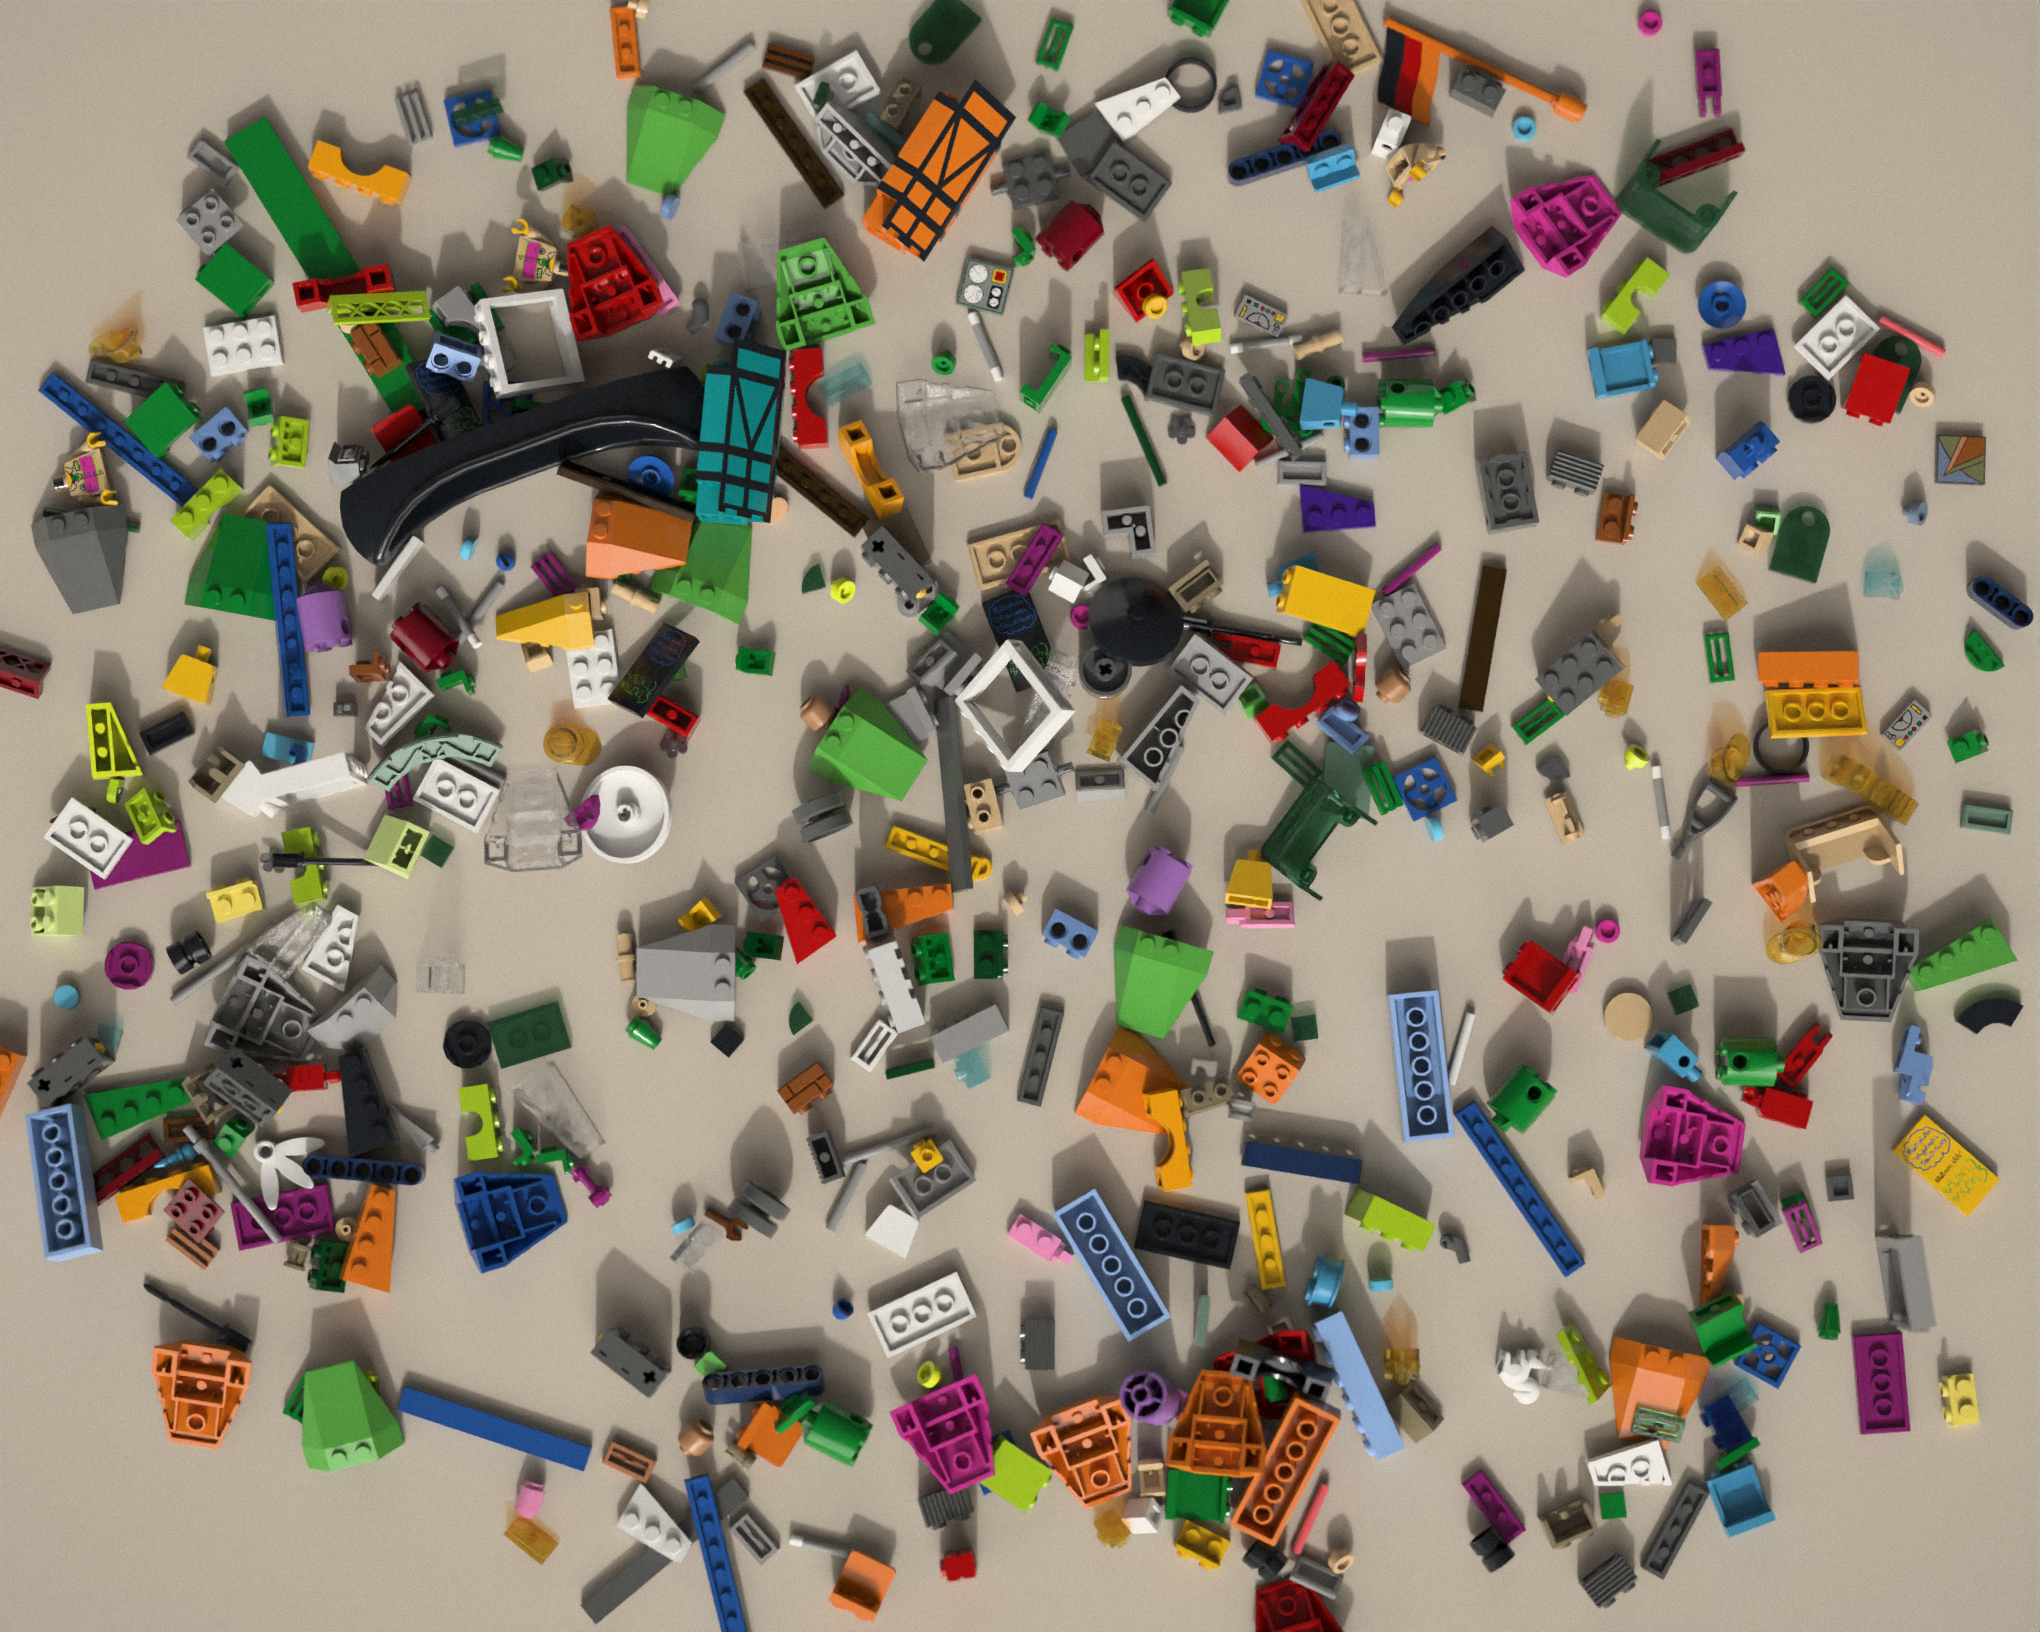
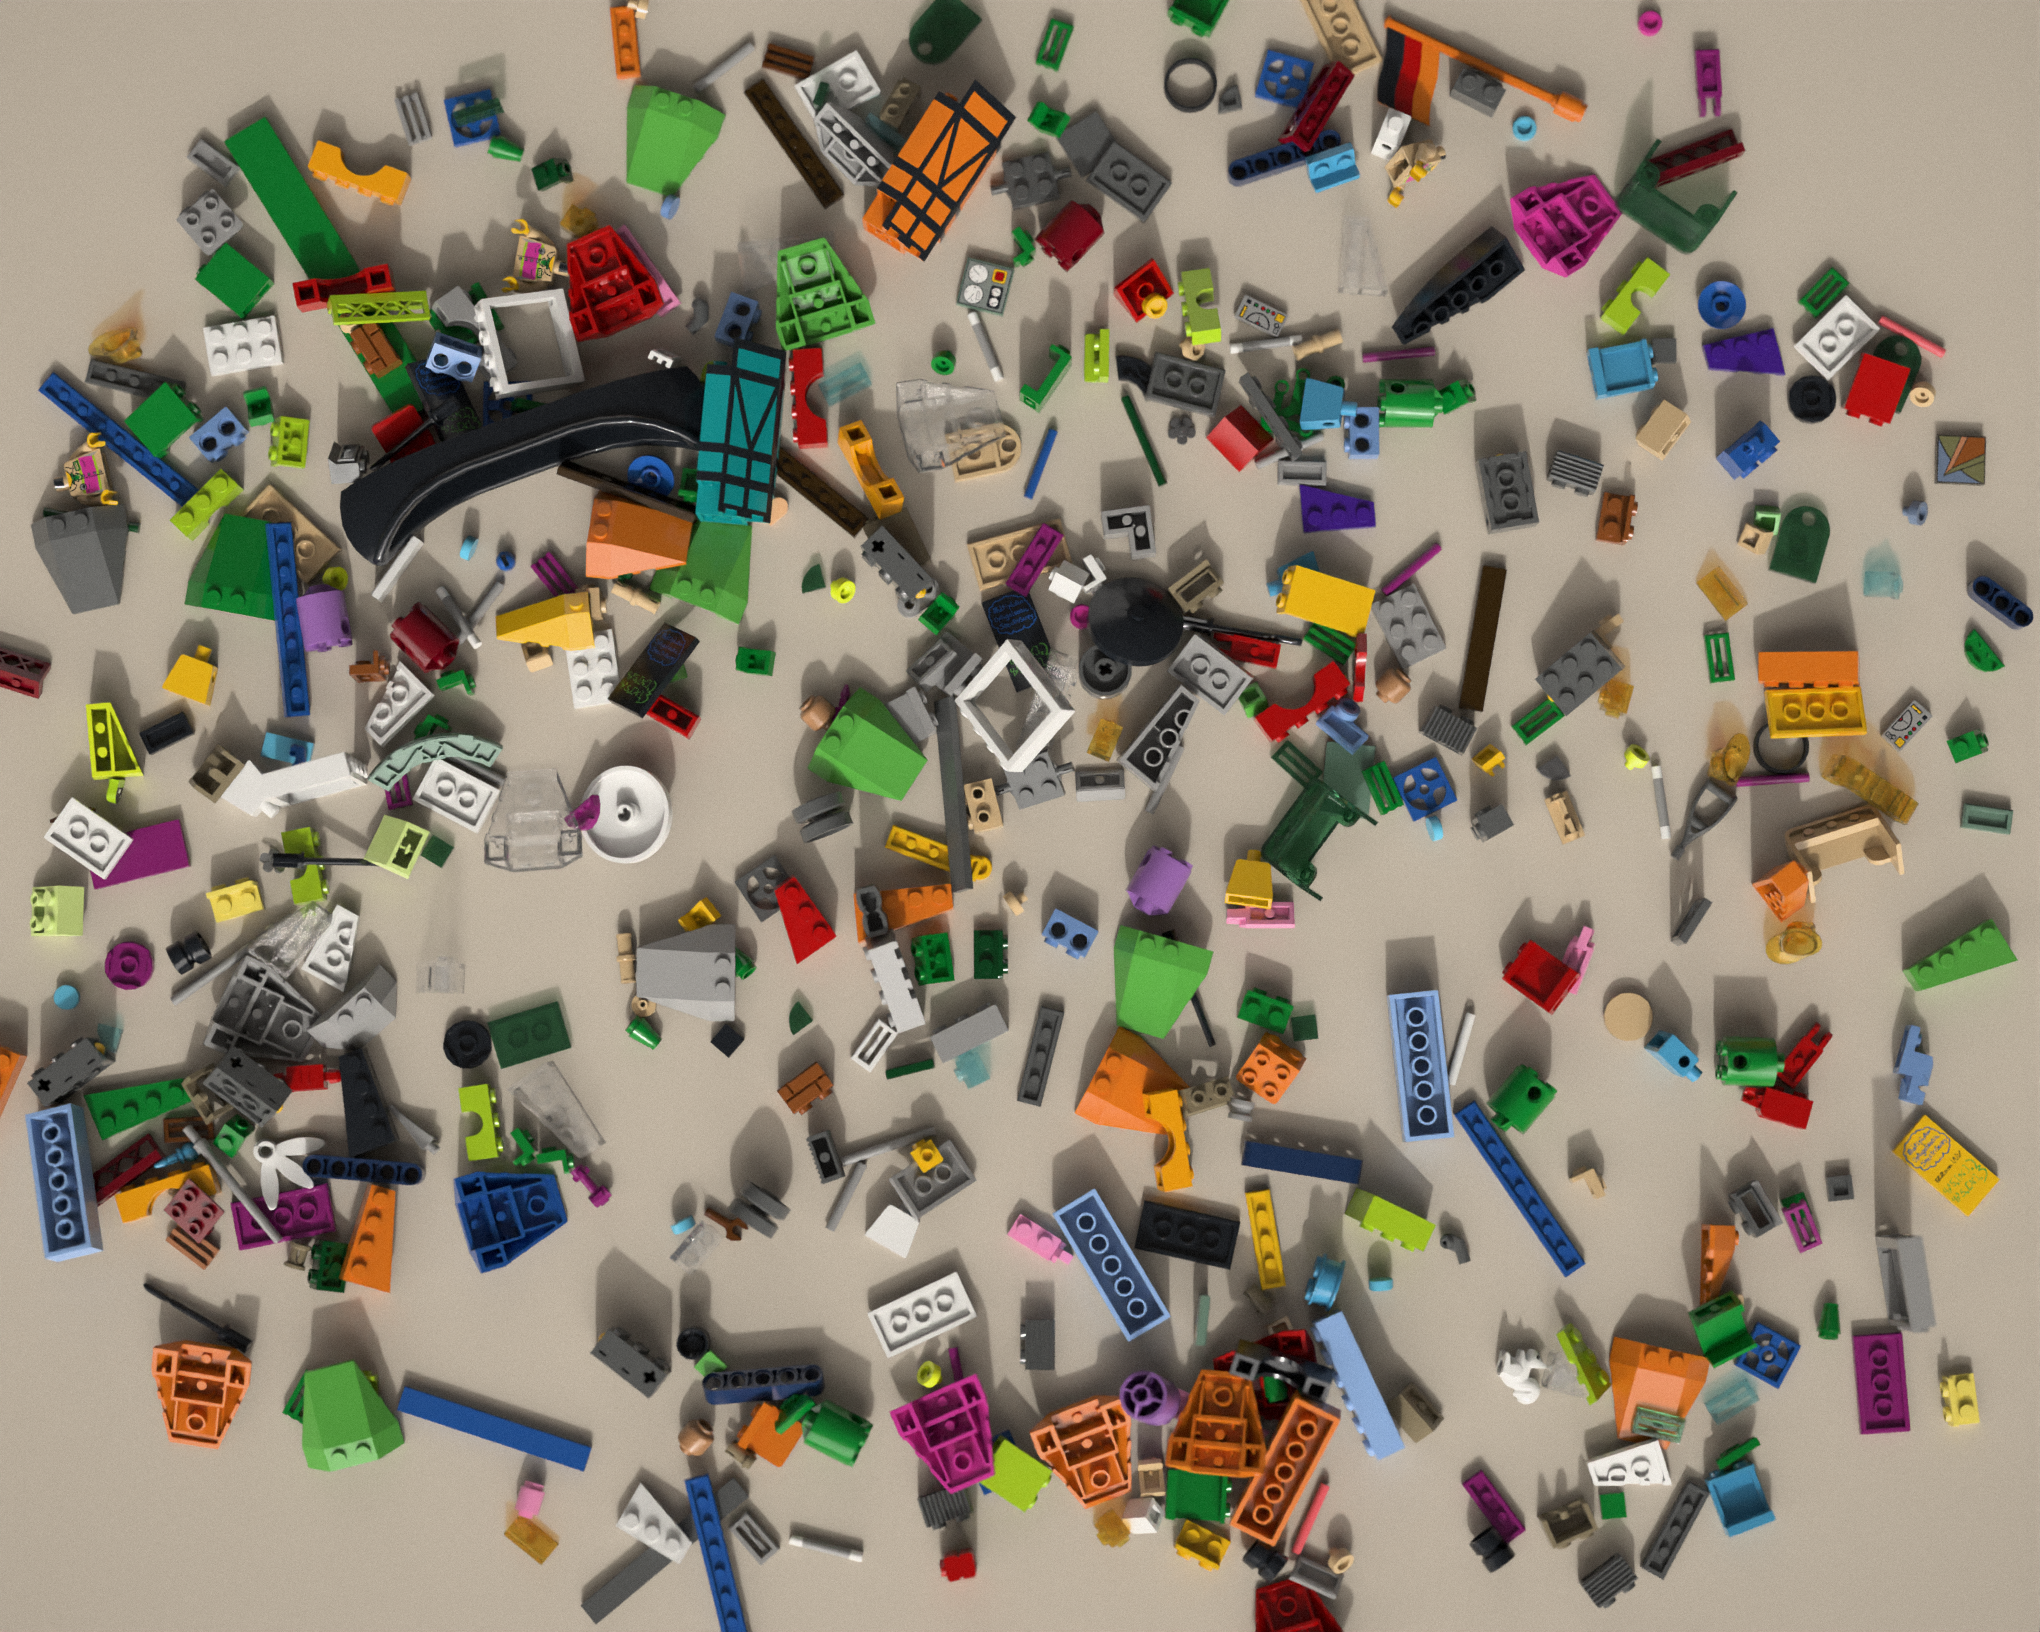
(150, 815): lime bracket -> none
(340, 1229): tan tile -> none
(345, 709): flat silver piece -> none
(572, 745): clear yellow piece -> none
(648, 1470): nougat tile -> none
(673, 744): flat silver plant -> none
(763, 945): dark green bracket -> none
(842, 1309): blue hinge -> none
(862, 1585): orange bracket -> none
(1137, 107): white wing -> none
(1401, 1364): clear yellow brick -> none
(1607, 931): dark pink tile -> none
(1683, 999): clear green tile -> none
(1688, 1139): dark pink wedge -> none
(1725, 1423): clear blue bracket -> none
(1868, 965): dark grey wedge -> none
(1989, 1012): black tile -> none

